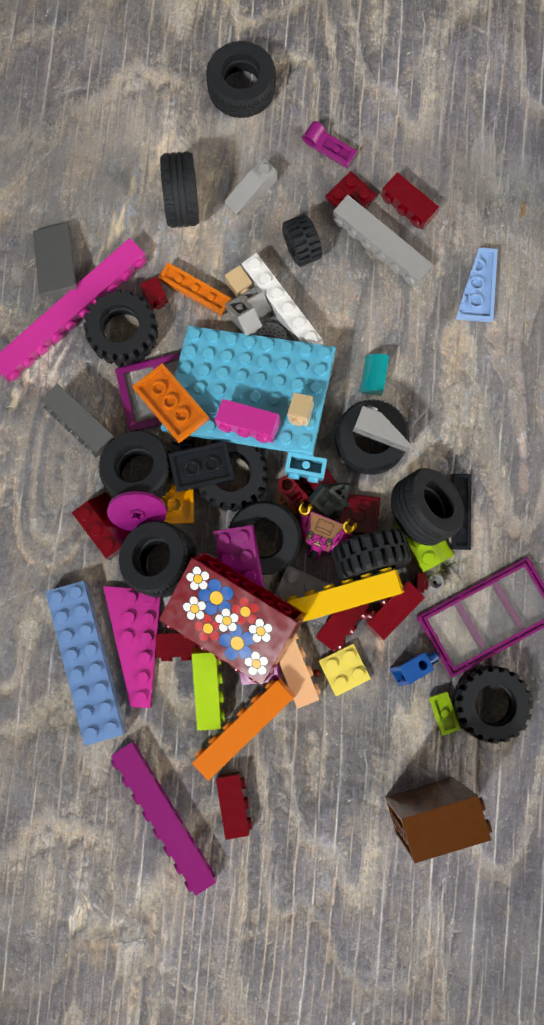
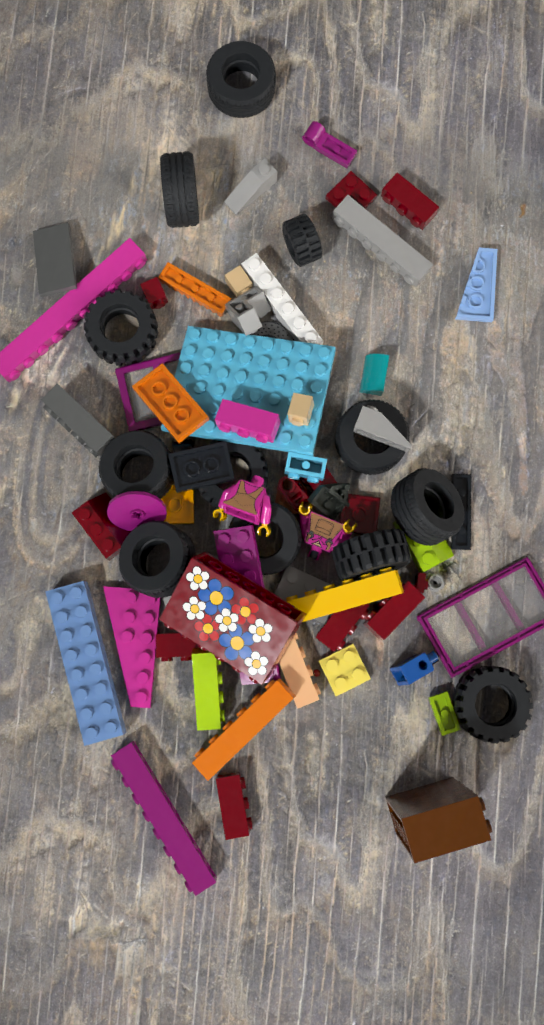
(247, 502): none -> torso

